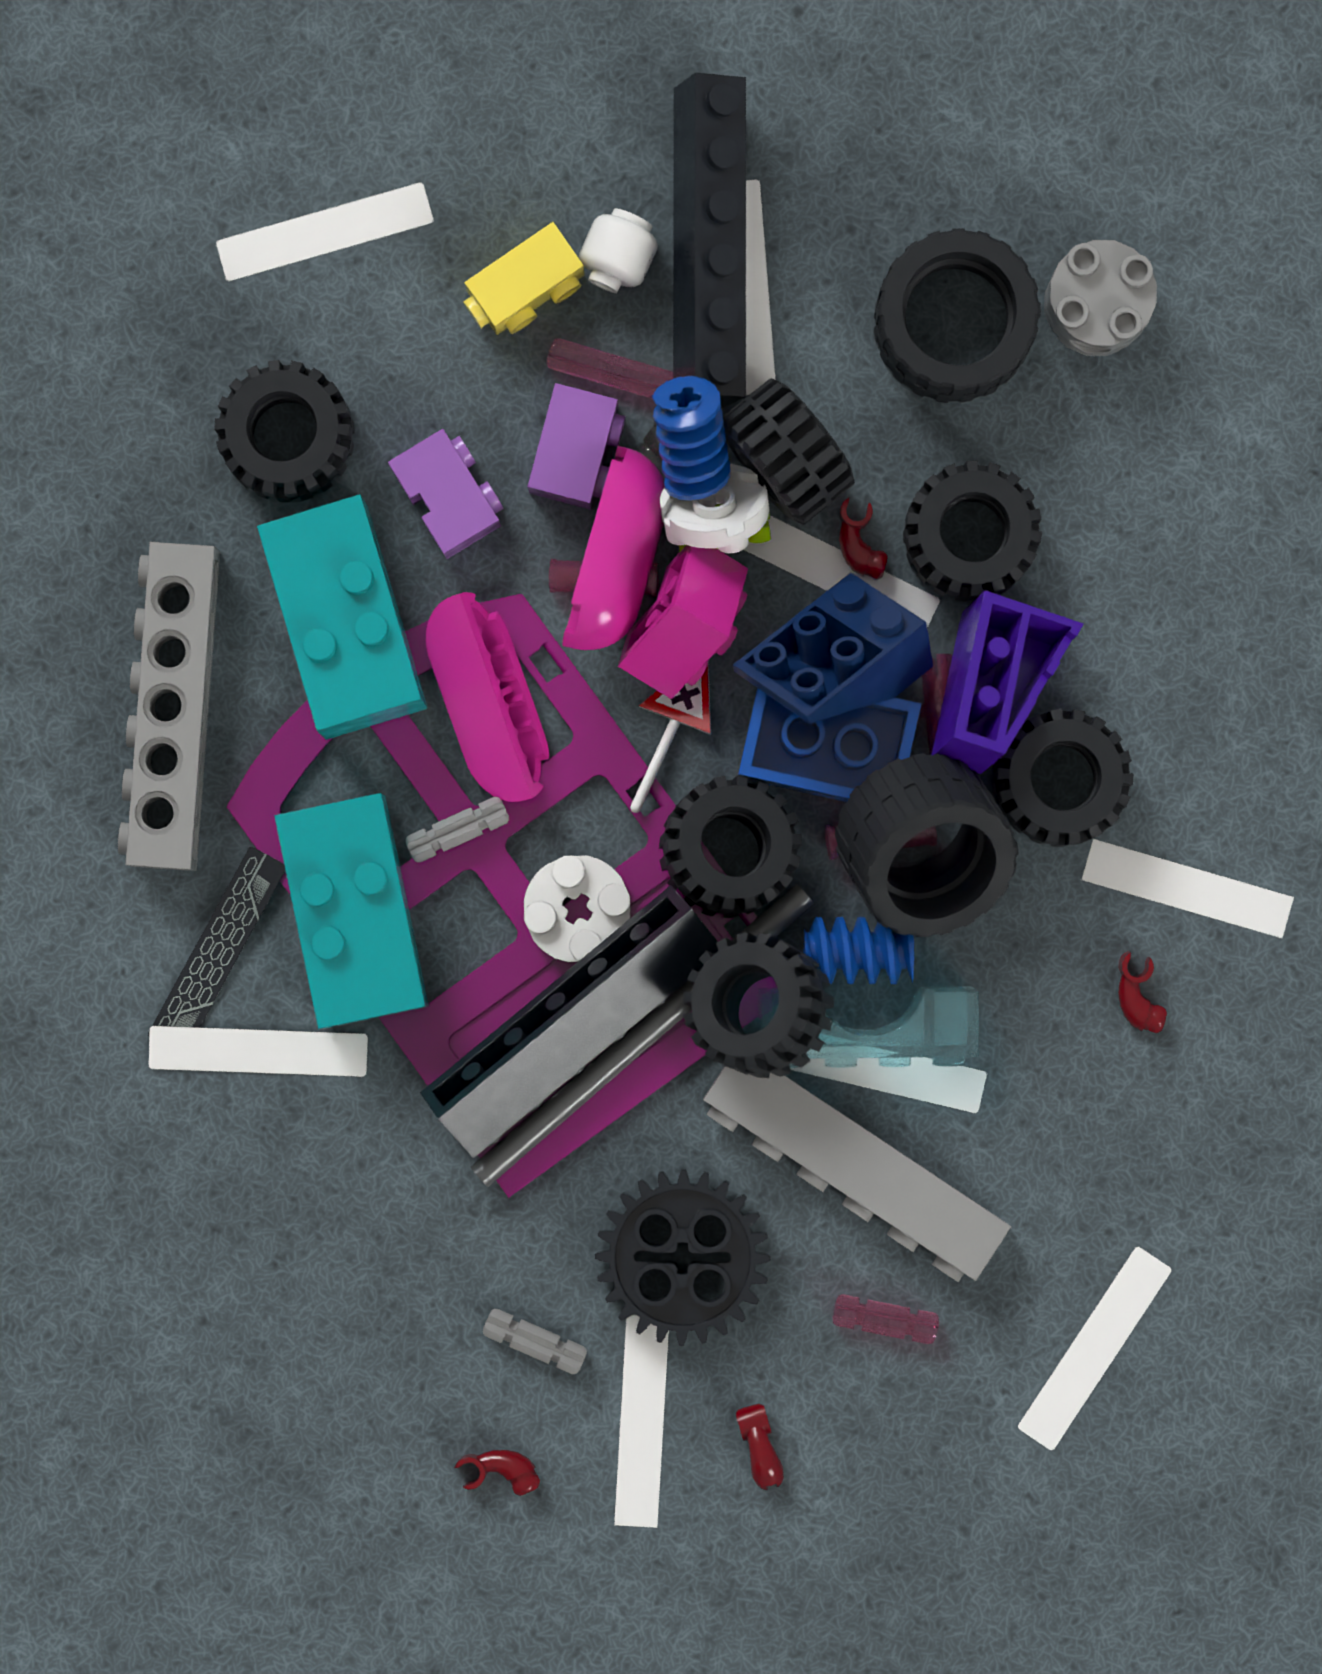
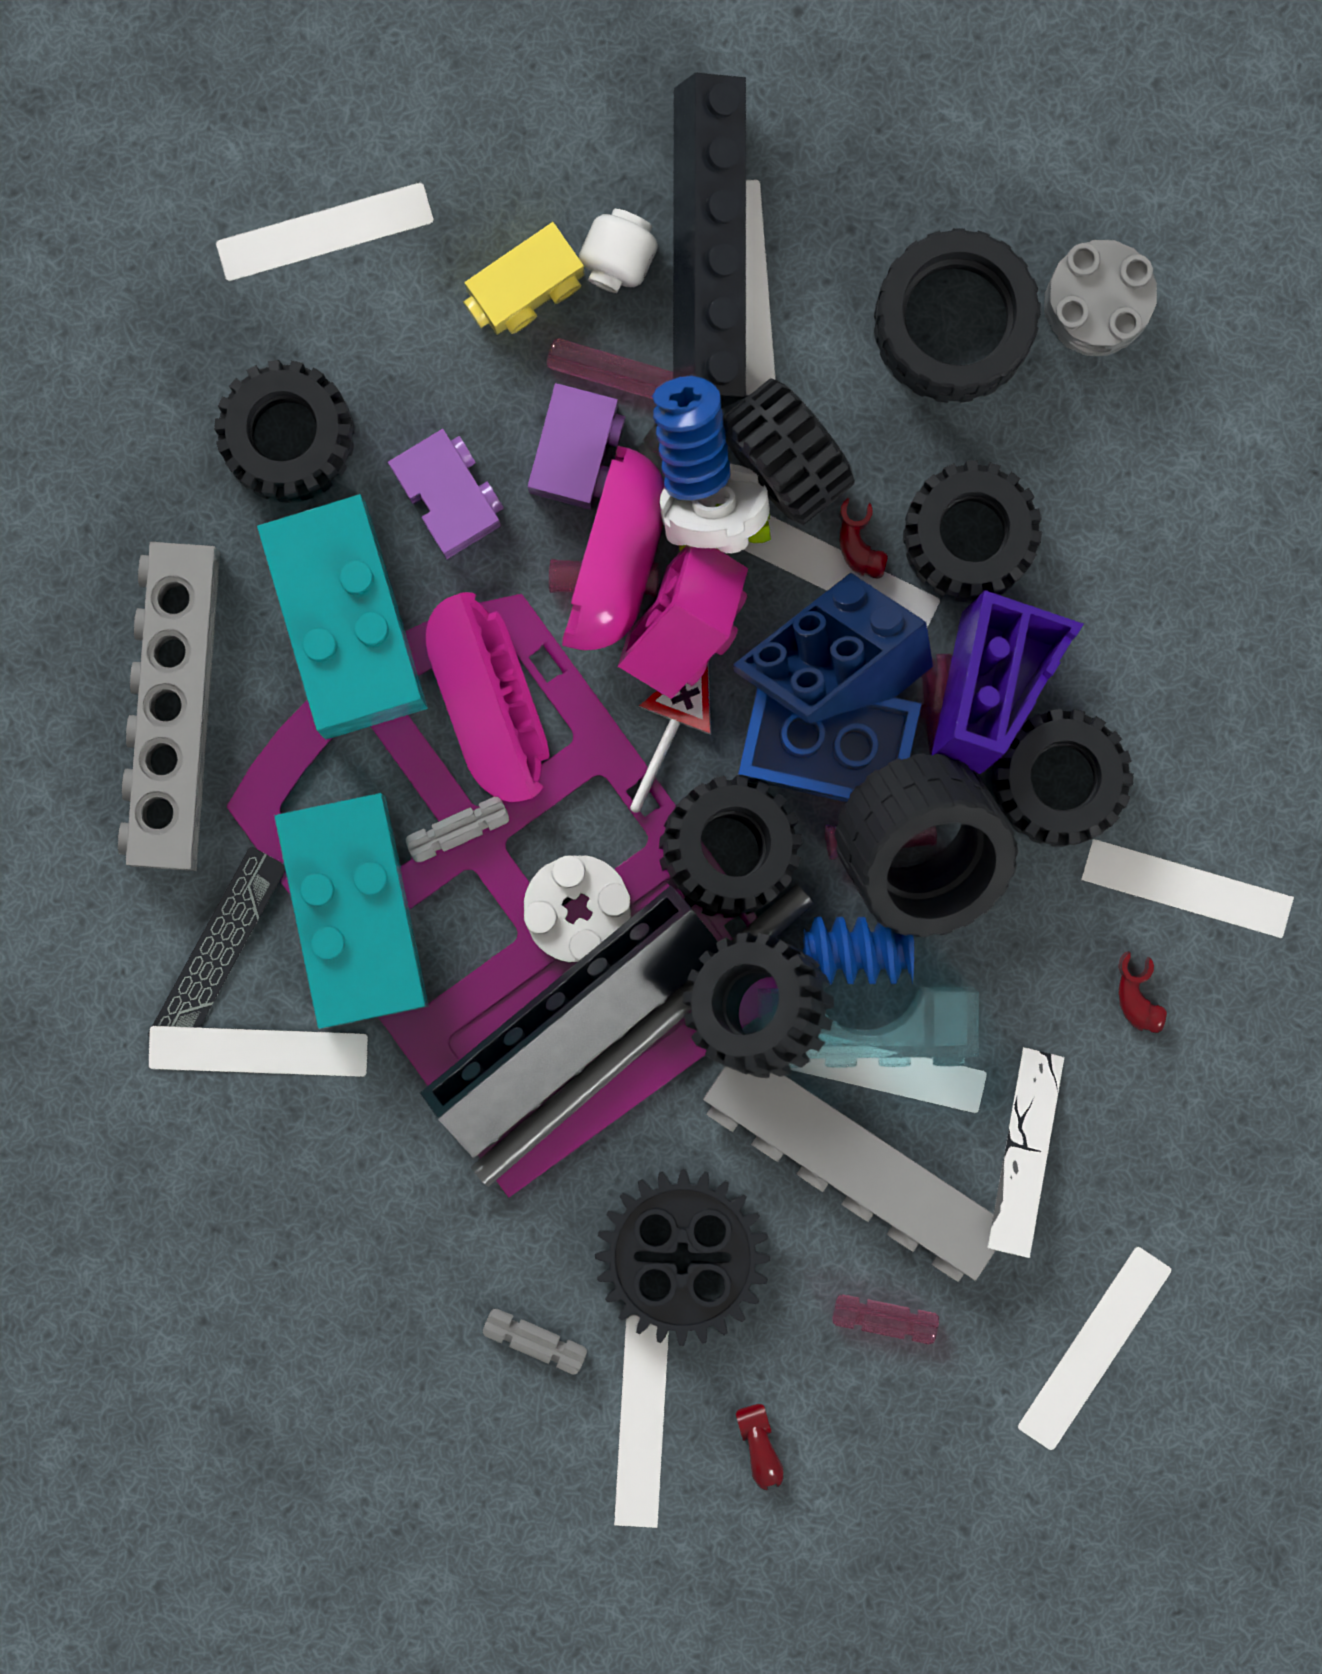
(509, 1464): dark red arm -> none
(1026, 1152): none -> white sticker

